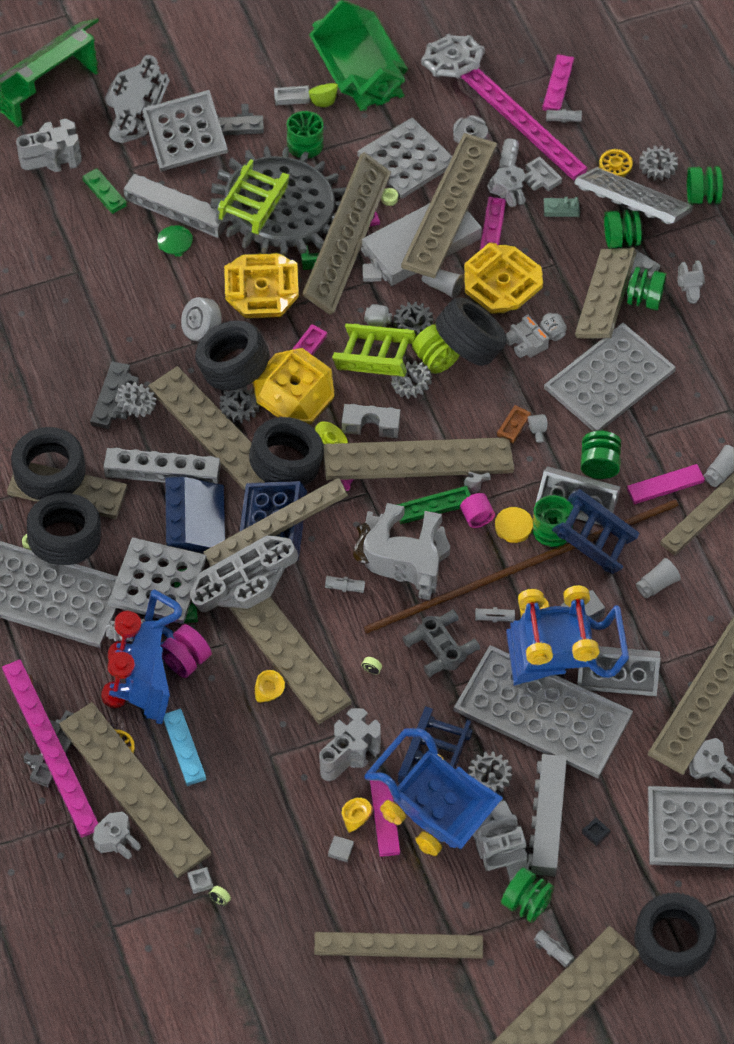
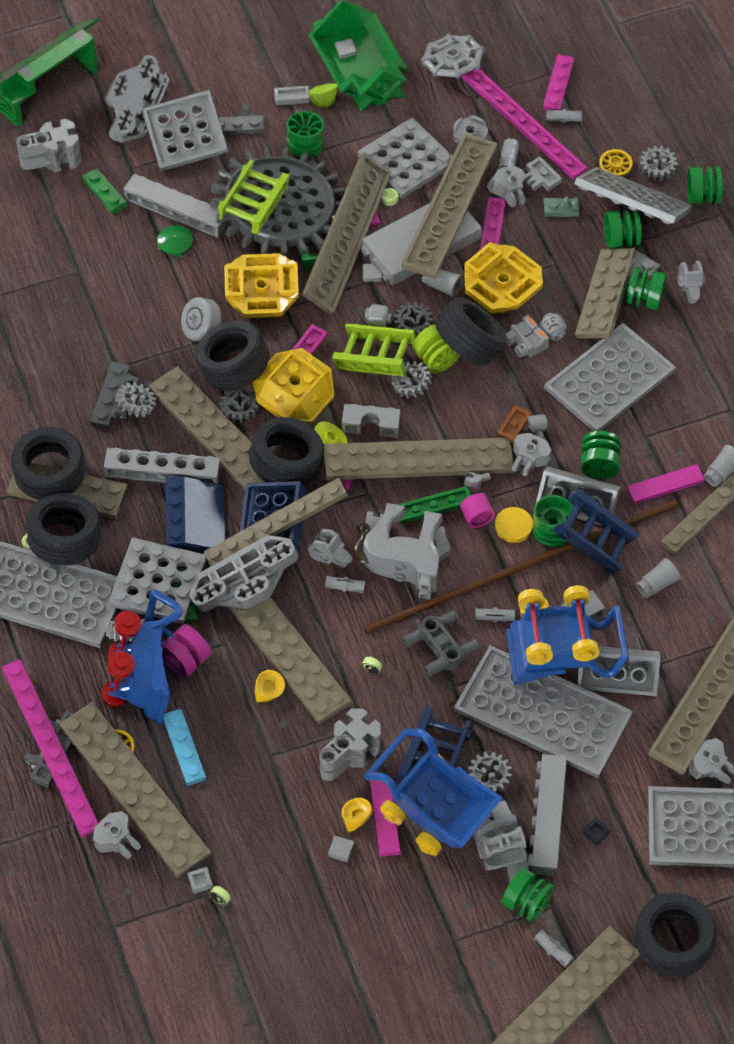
(329, 549): none -> light grey hinge
(345, 49): none -> light grey tile
(398, 945): dark tan plate -> none
(530, 454): none -> light grey hinge

